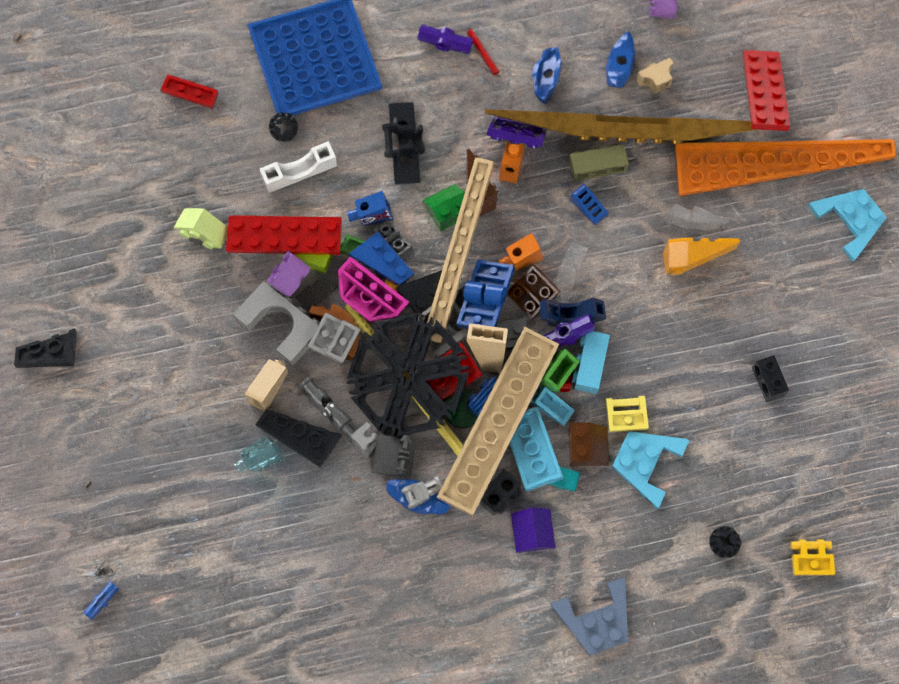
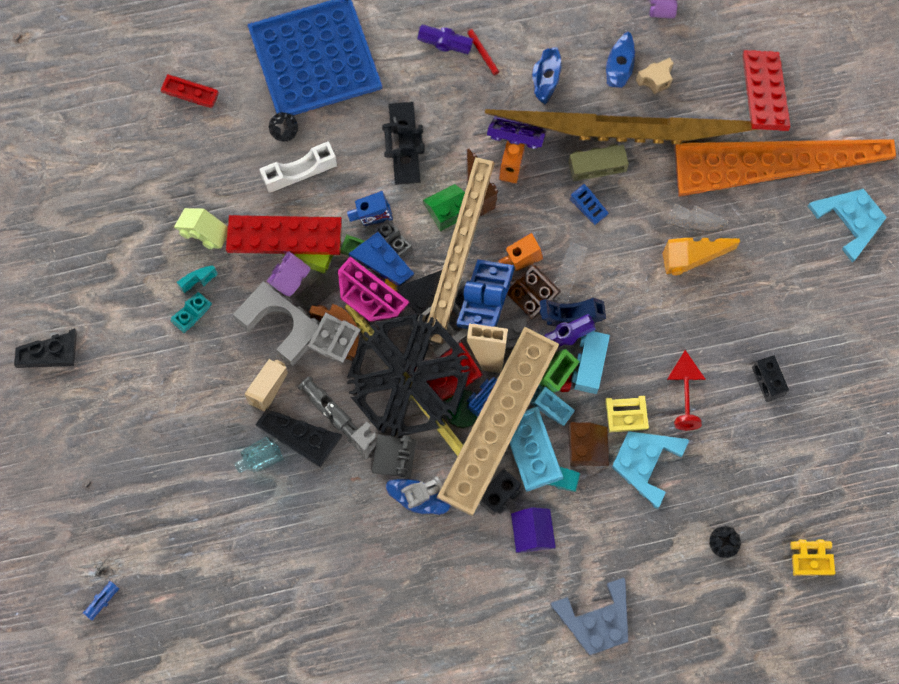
(191, 312): none -> teal slope
(200, 275): none -> teal slope
(686, 370): none -> red piece

